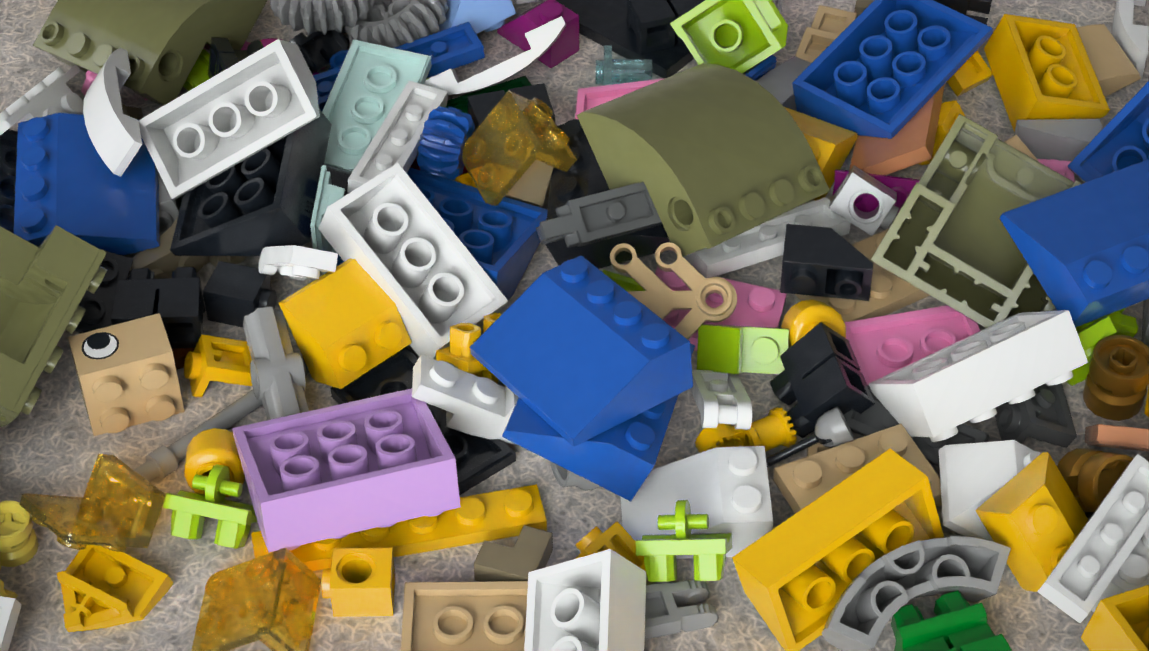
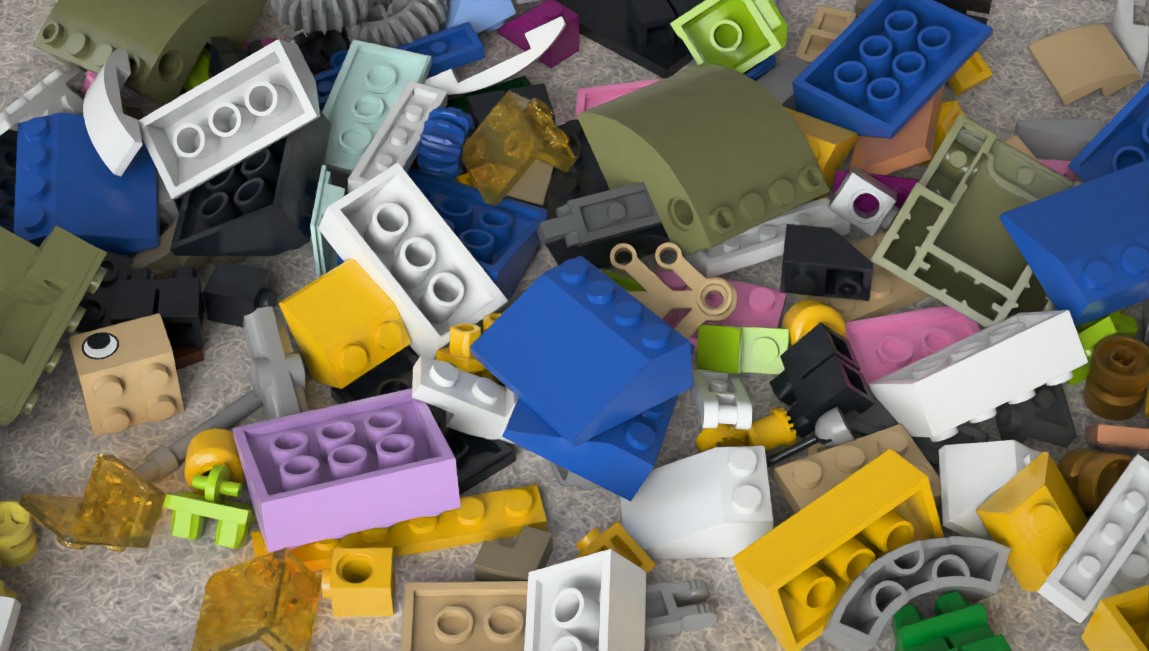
(109, 589): yellow slope -> none
(218, 361): yellow bracket -> none
(296, 261): white plate -> none
(621, 71): clear light blue bracket -> none
(661, 550): lime hips -> none
(1043, 71): yellow slope -> none

